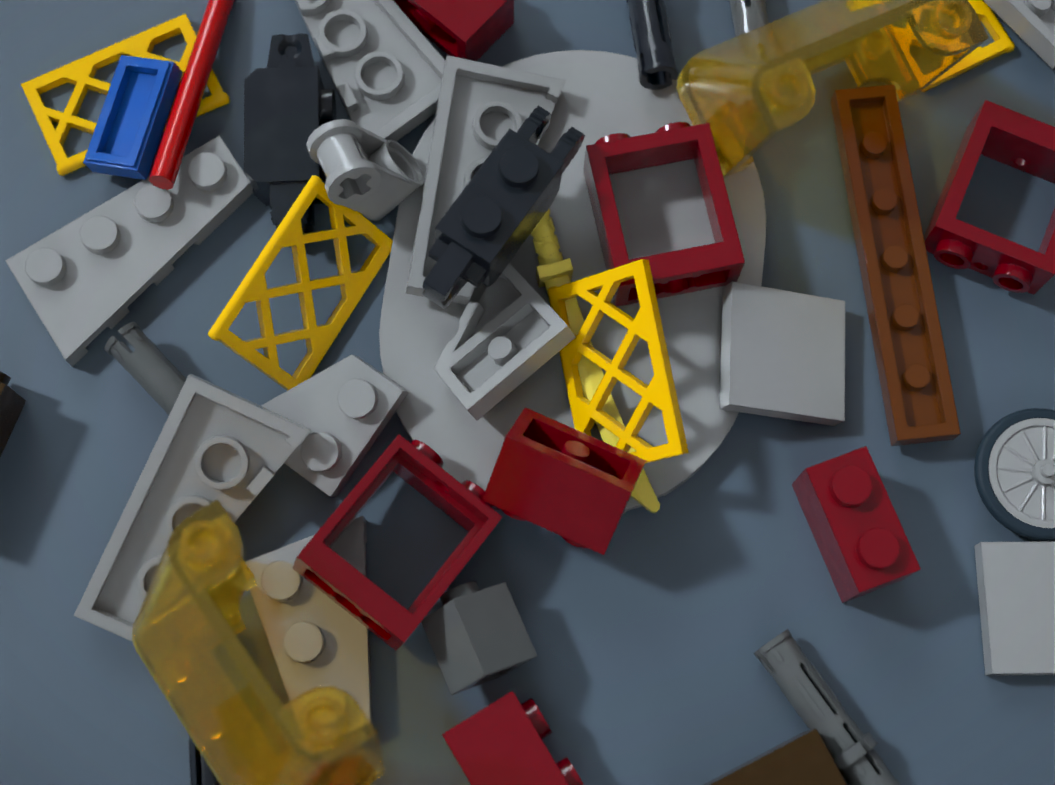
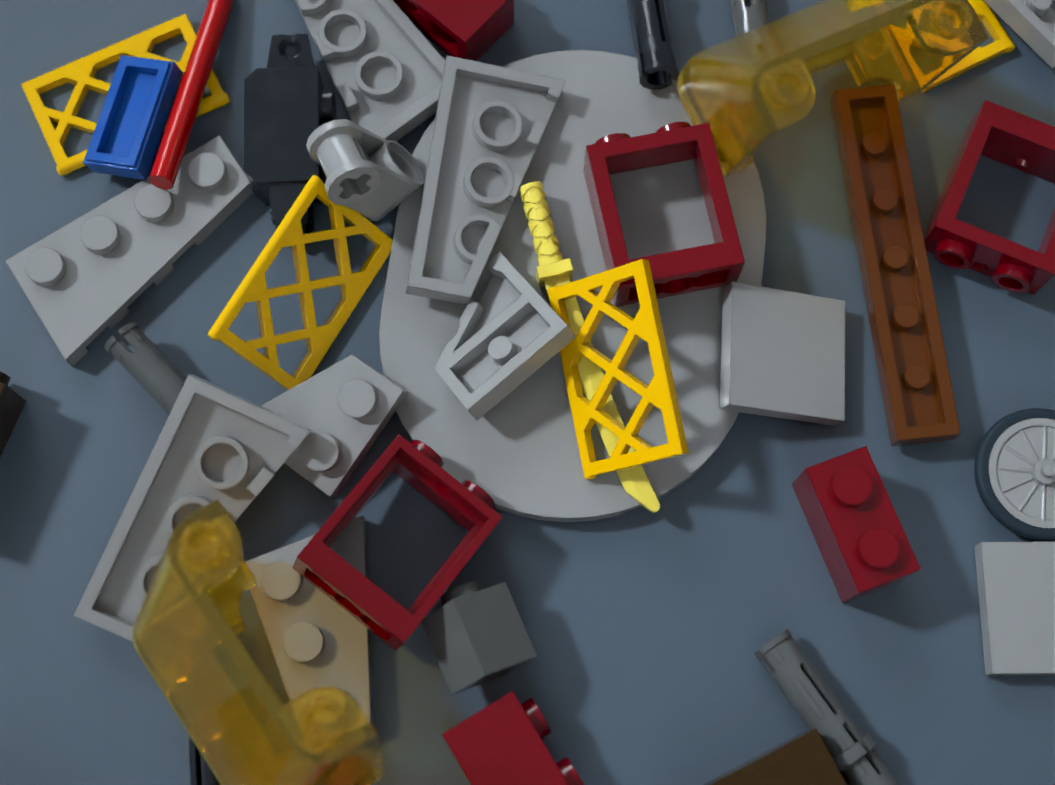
(498, 209): black hinge -> none
(563, 480): dark red brick -> none

